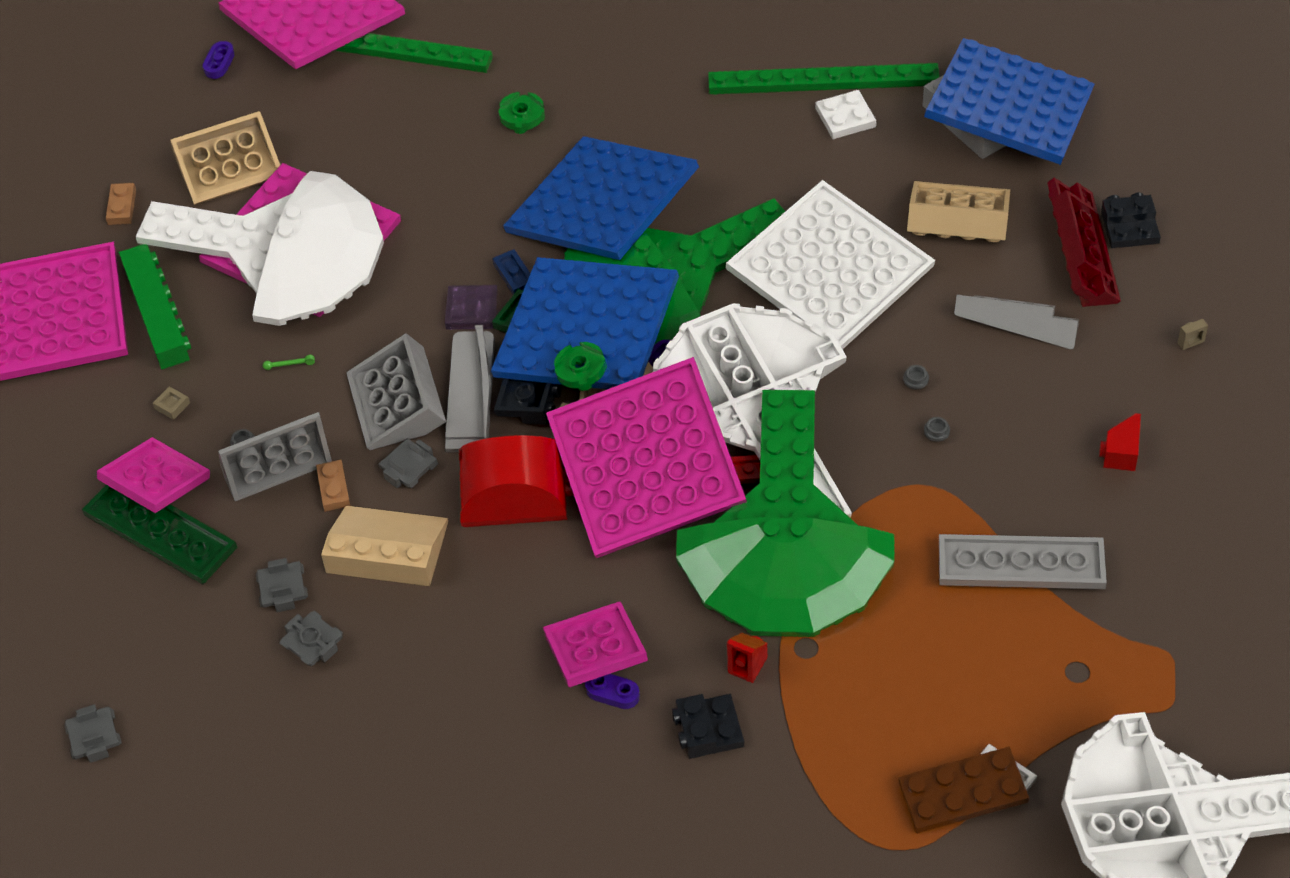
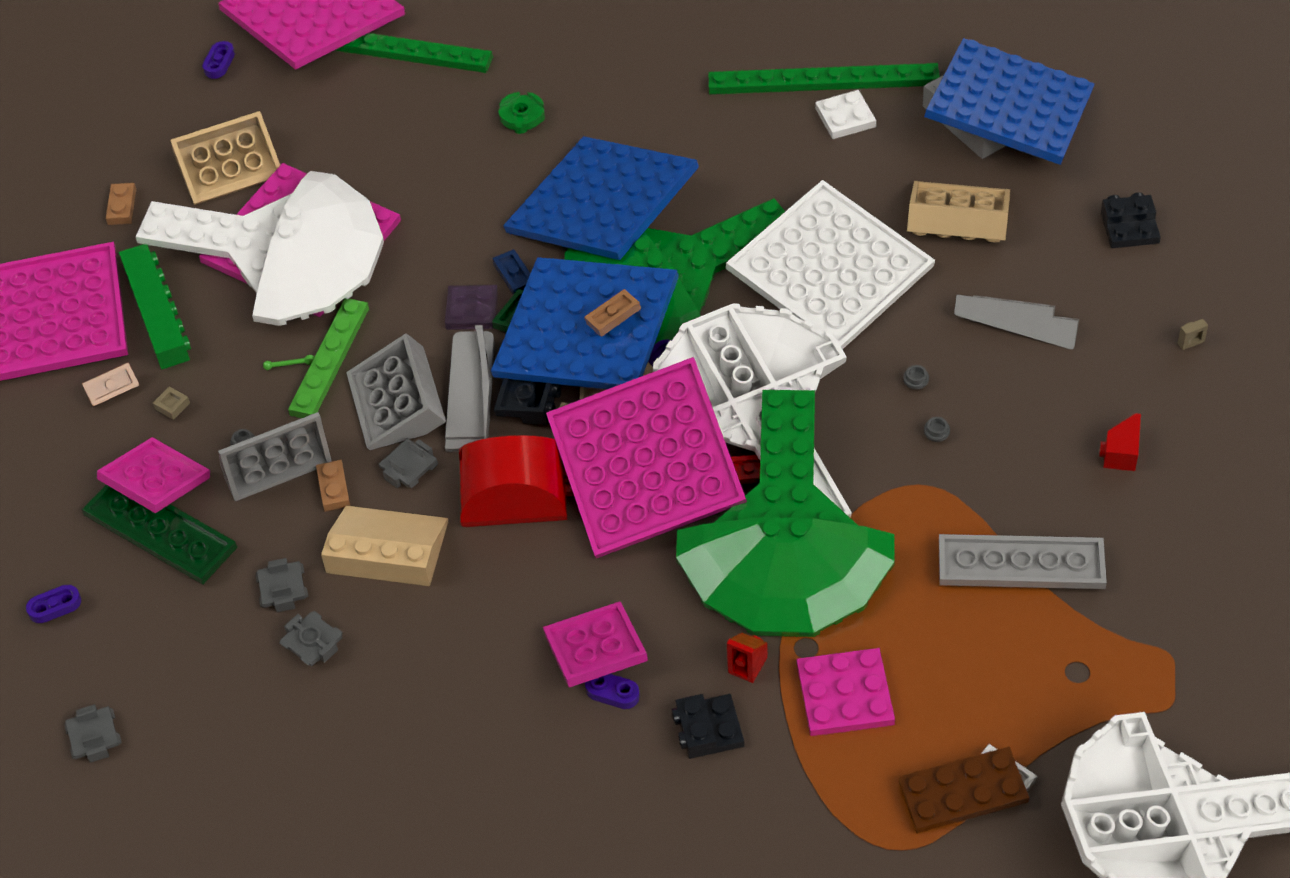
(53, 603): none -> dark purple plate
(110, 384): none -> plate
(328, 358): none -> bright green plate
(584, 376): green plate -> none
(612, 312): none -> medium nougat plate
(845, 692): none -> dark pink plate
(1083, 244): dark red slope -> none

